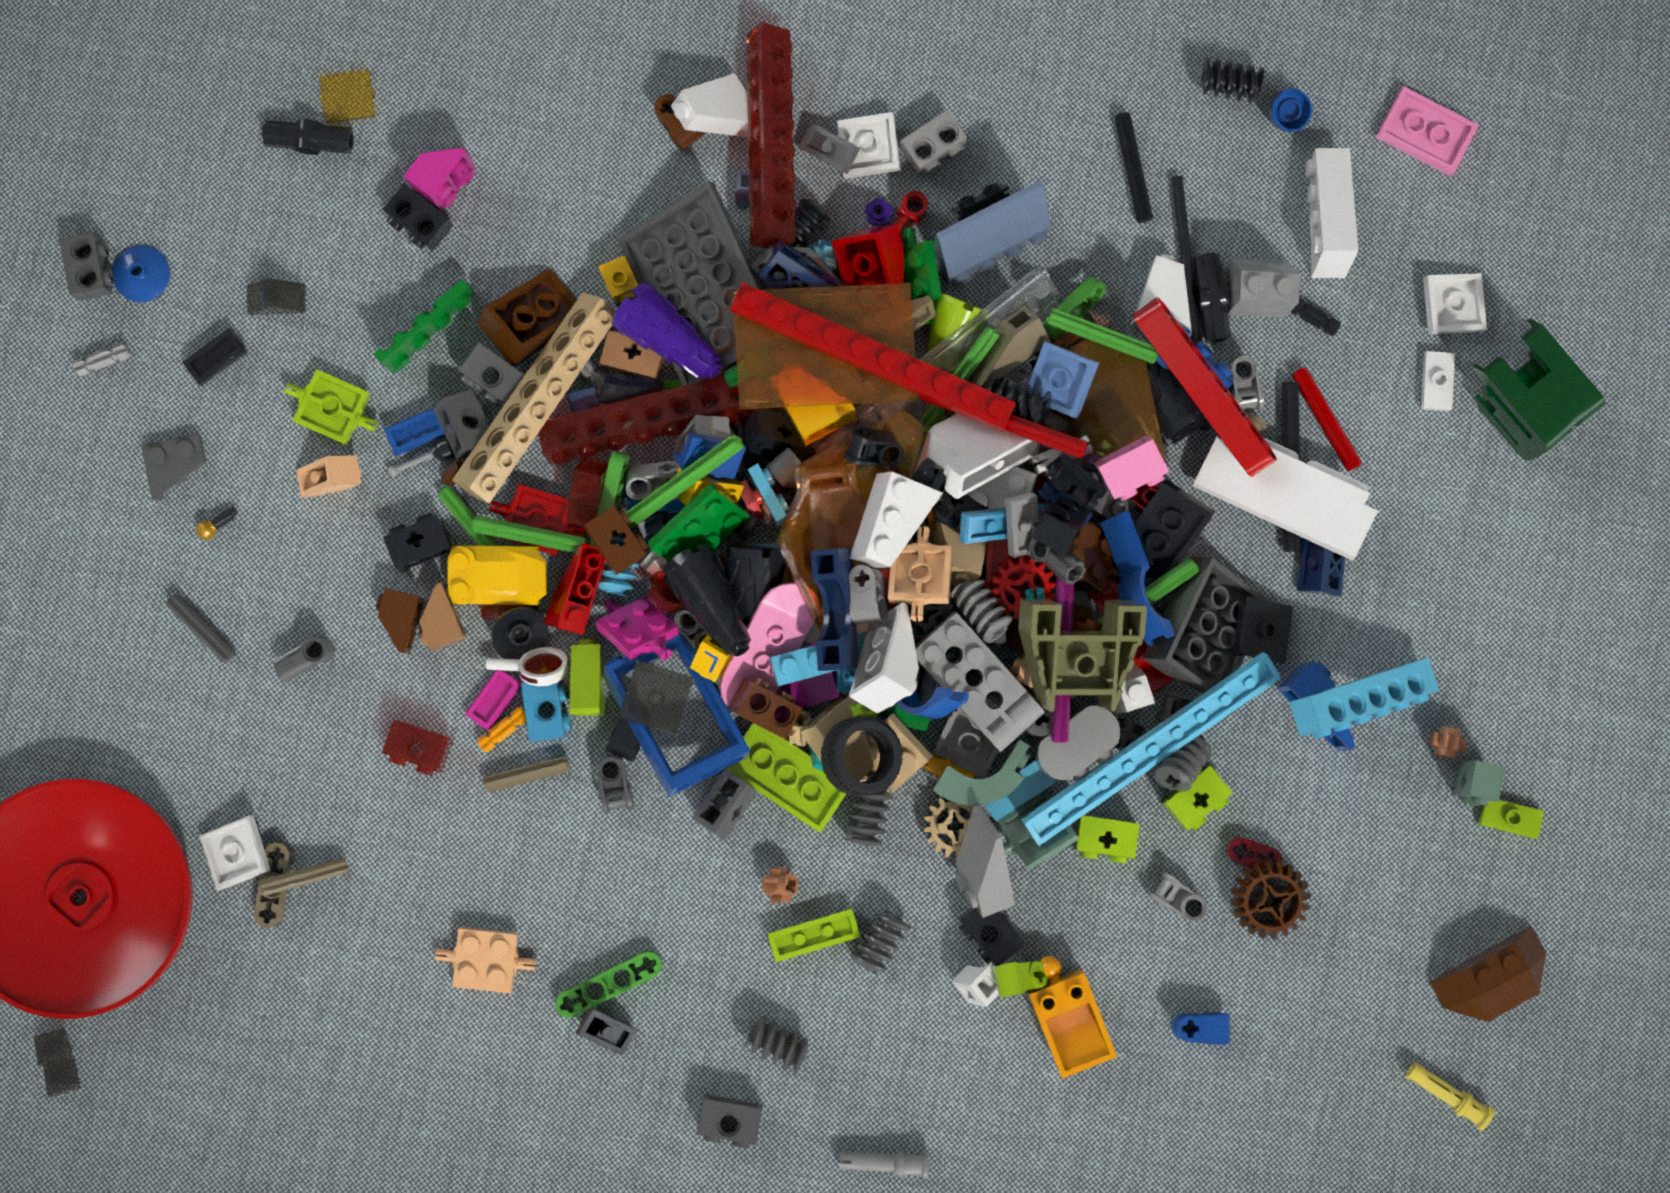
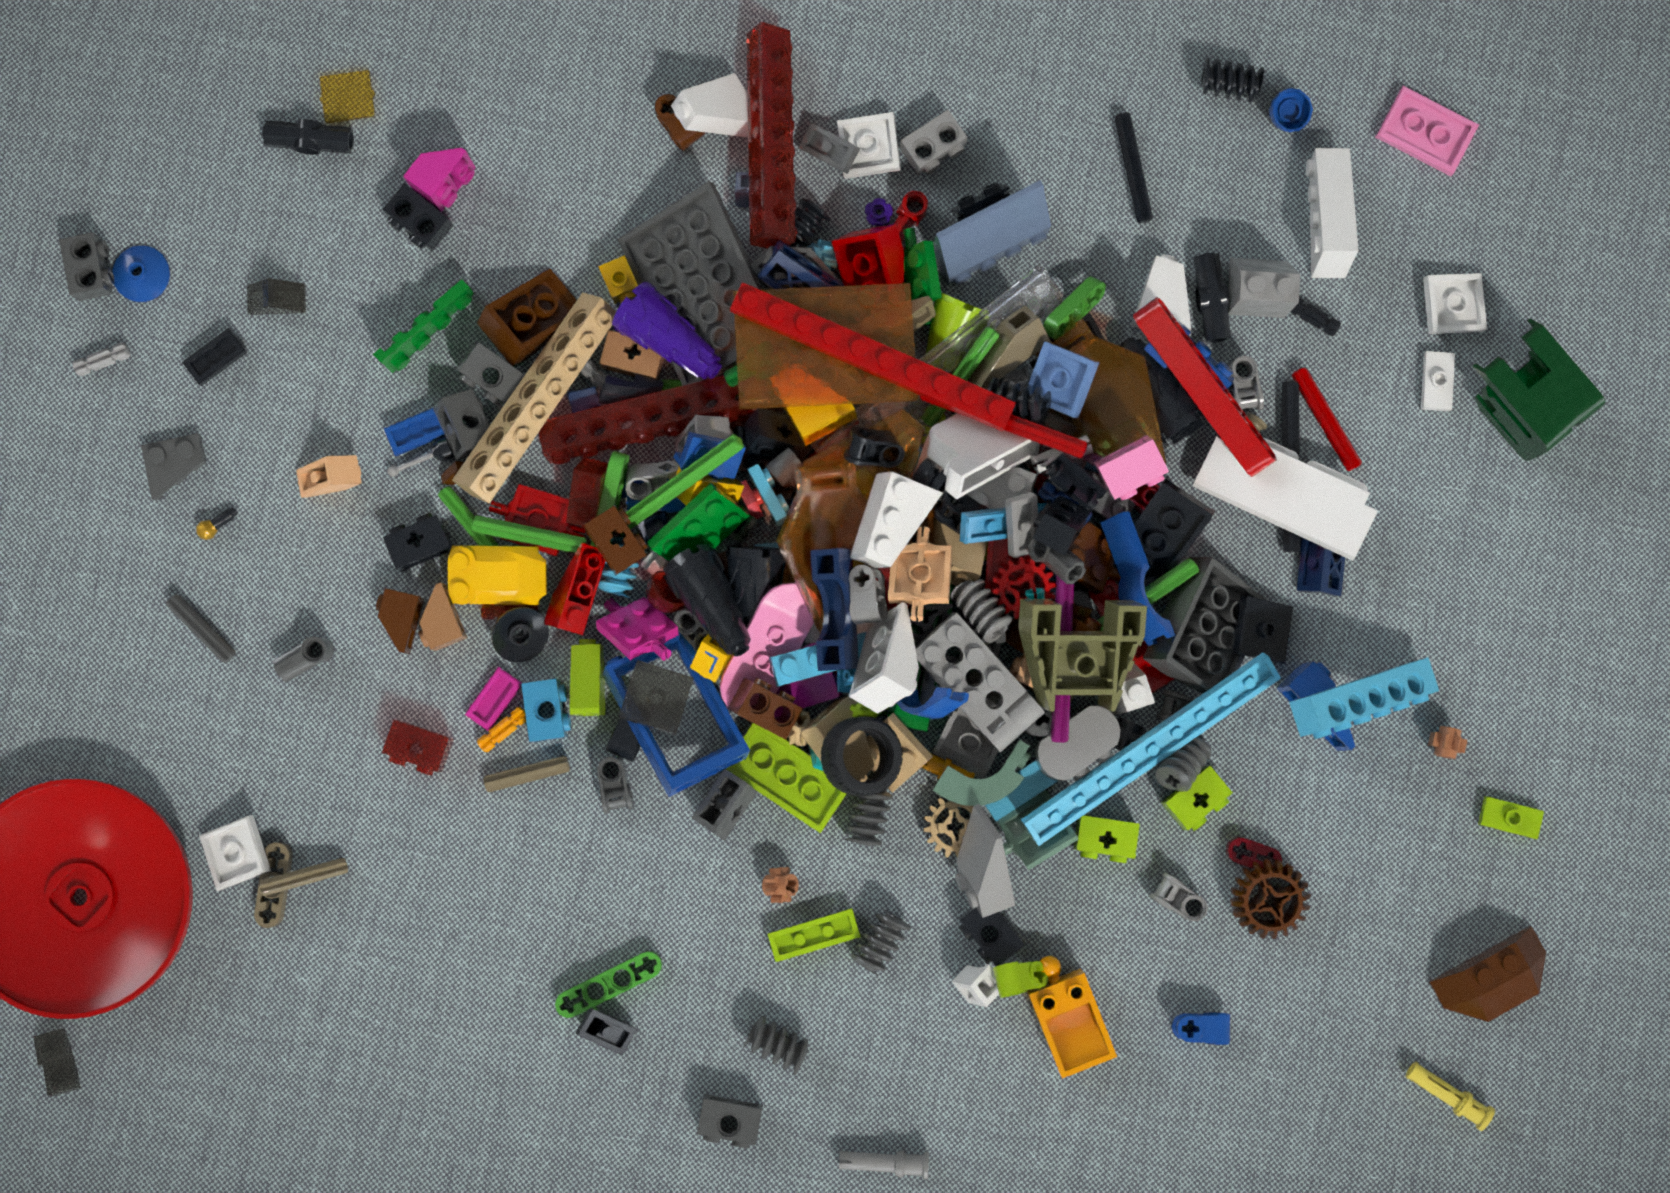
(331, 407): lime plate -> none
(485, 959): light nougat plate -> none
(536, 667): white piece -> none
(1102, 335): bright green axle -> none
(1186, 259): black piece -> none
(1478, 782): sand green brick -> none

